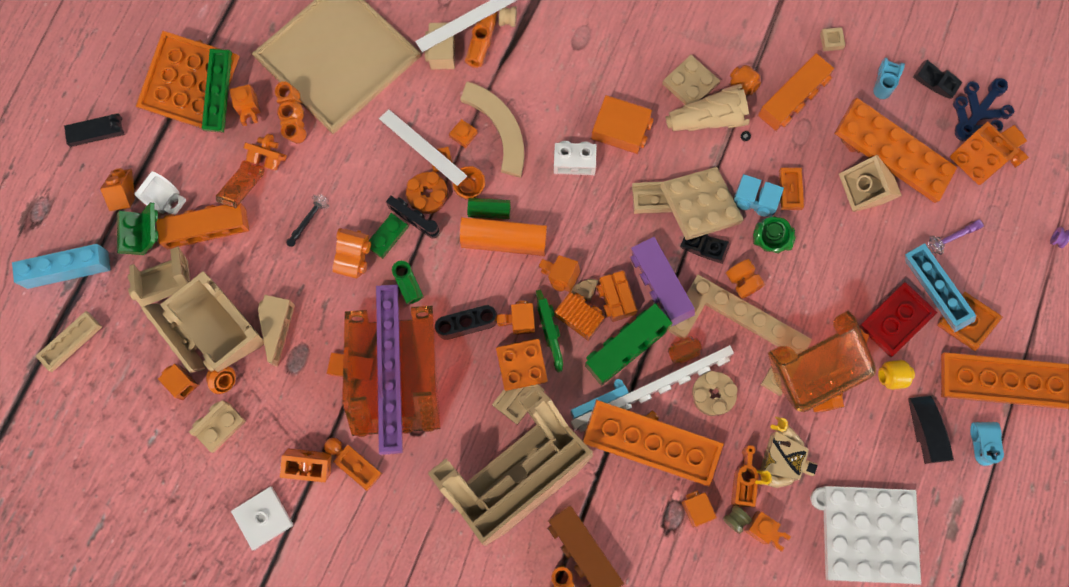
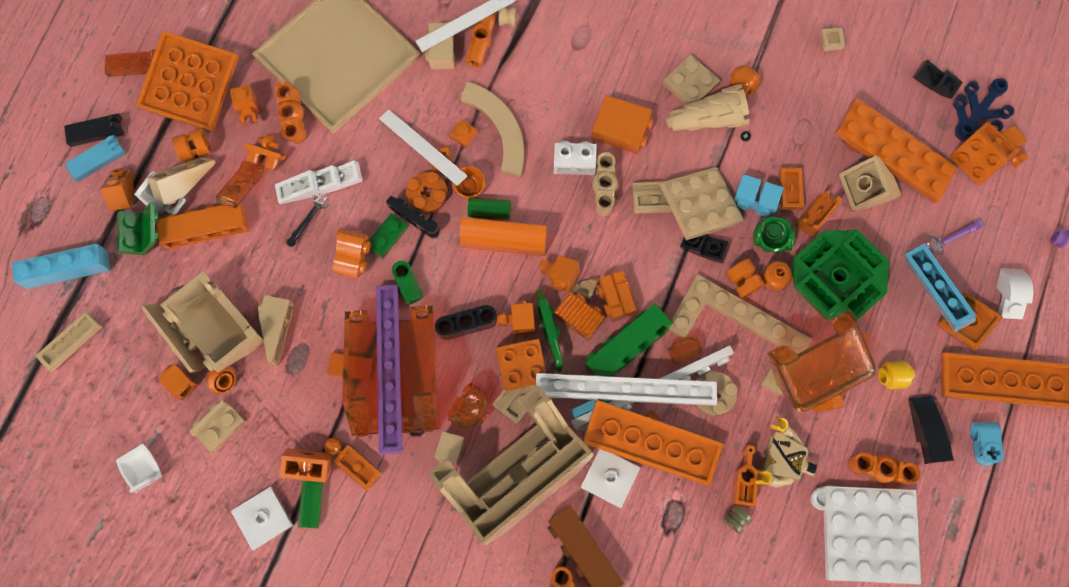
(95, 158): none -> medium azure hinge
(128, 63): none -> clear orange plate
(138, 468): none -> white piece
(159, 280): tan panel -> none
(179, 180): none -> tan slope
(184, 146): none -> orange wheel
(216, 90): green tile -> none
(310, 504): none -> green axle
(322, 181): none -> white slope
(449, 448): none -> tan brick
(469, 408): none -> clear orange cylinder
(608, 175): none -> tan piece
(610, 478): none -> white plate
(628, 389): none -> white plate
(662, 281): medium lavender brick -> none
(698, 508): orange brick -> none
(766, 530): orange brick -> none
(777, 276): none -> orange head
(796, 92): orange brick -> none
(818, 213): none -> orange hinge
(854, 260): none -> green piece
(888, 75): medium azure piece -> none
(894, 468): none -> orange piece
(898, 319): red plate -> none
(1016, 292): none -> white brick

